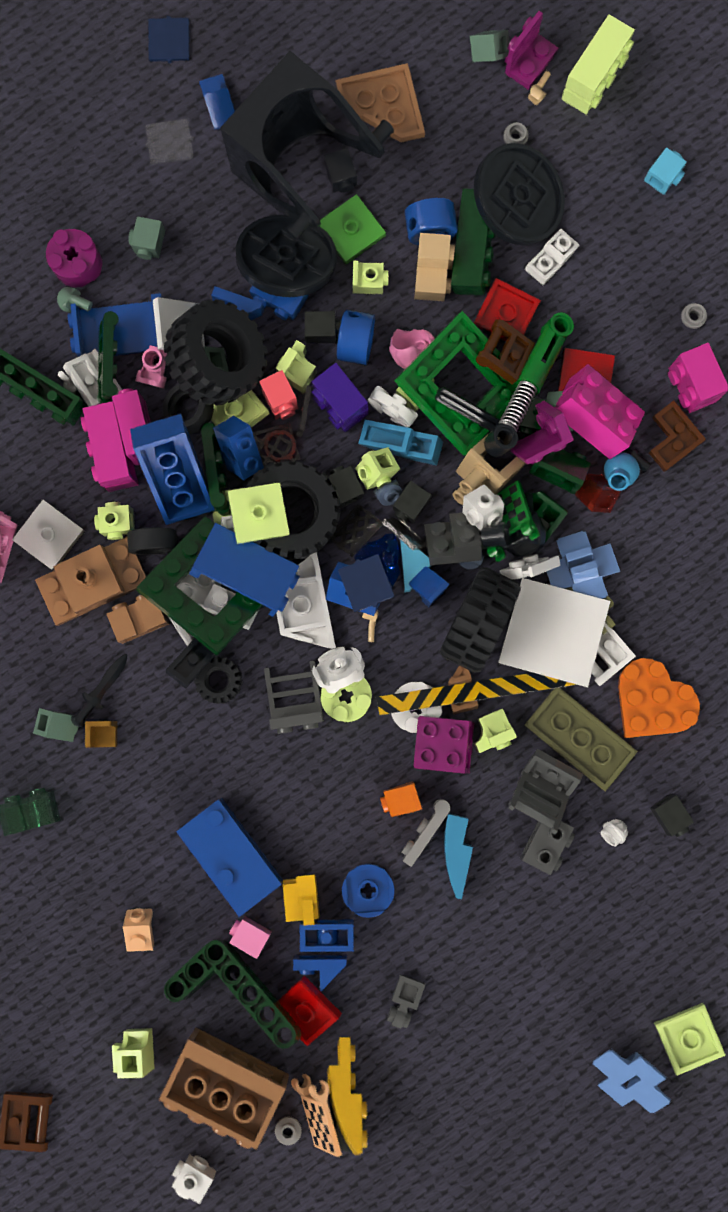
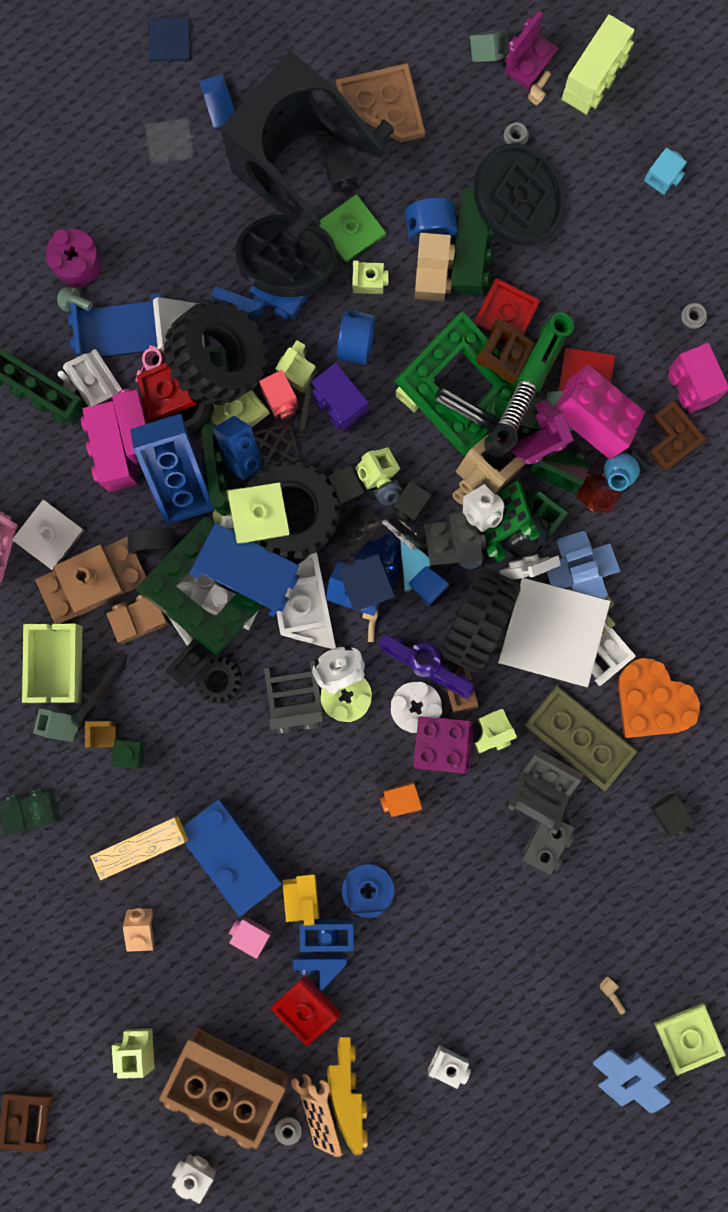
(52, 663): none -> yellowish green piece
(106, 349): dark green plate -> none
(123, 521): yellowish green brick -> none
(128, 754): none -> dark green brick
(139, 848): none -> yellow tile
(147, 238): sand green brick -> none
(161, 393): none -> red plate
(238, 988): dark green beam -> none
(279, 432): clear red piece -> none
(321, 327): pearl dark grey brick -> none
(392, 406): white plate -> none
(401, 441): dark azure slope -> none
(407, 994): dark grey plate -> none
(408, 345): bright pink hair -> none
(426, 662): none -> dark purple plate
(426, 830): light grey plate -> none
(445, 1058): none -> white brick
(456, 852): dark azure slope -> none
(466, 692): sticker -> none
(496, 536): black piece -> none
(552, 257): white slope -> none
(609, 988): none -> tan hand
(614, 832): white plate -> none

